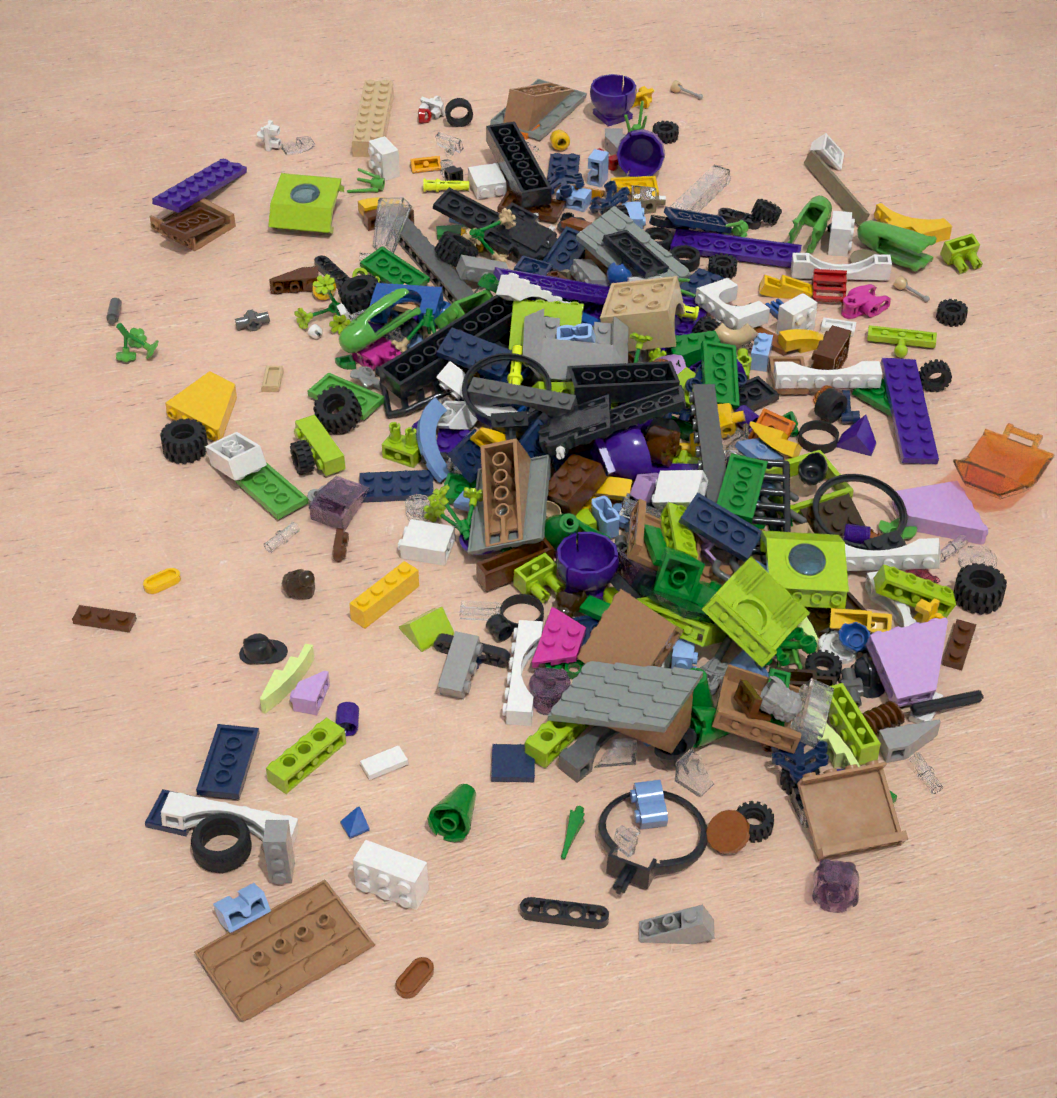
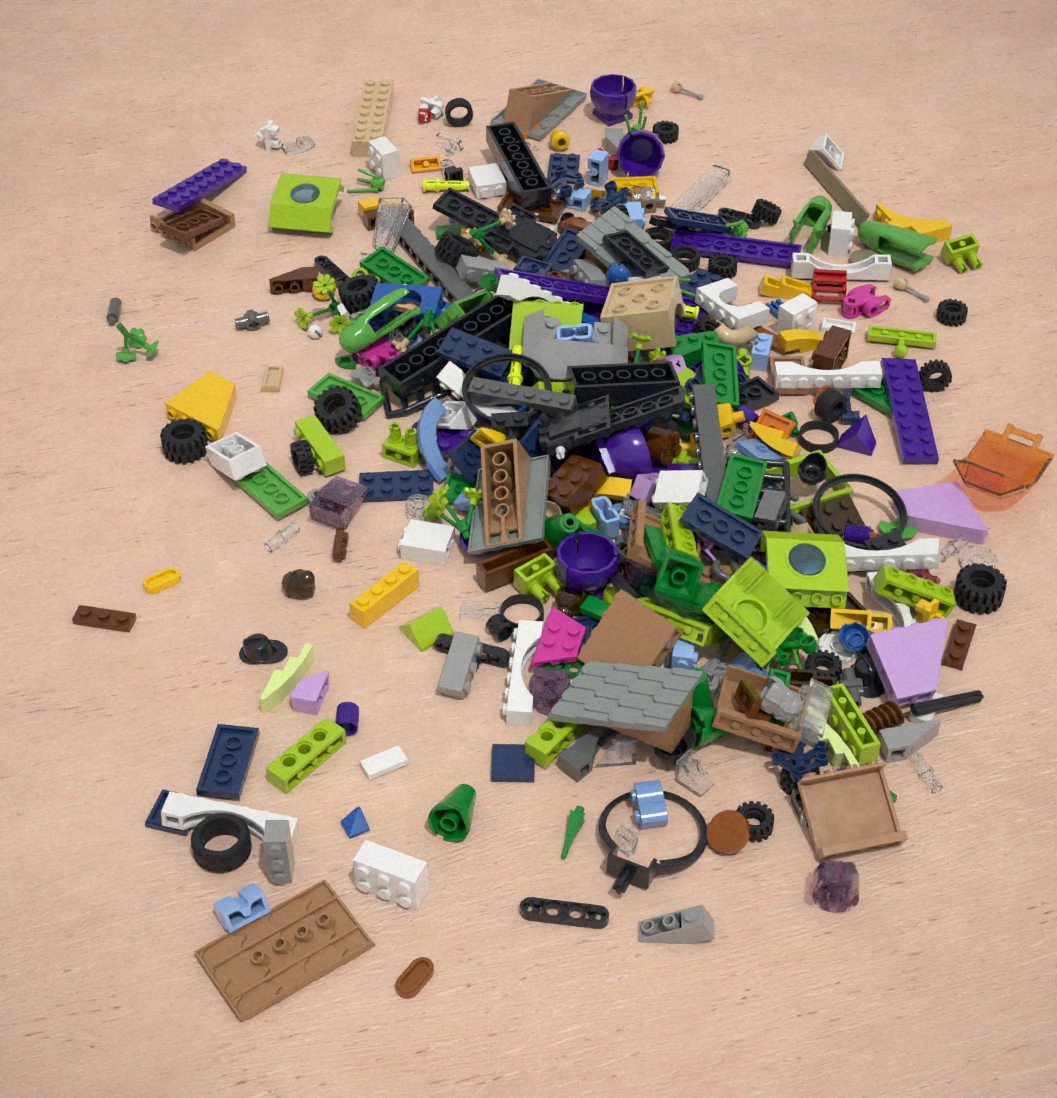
(771, 510): none -> flat silver hinge

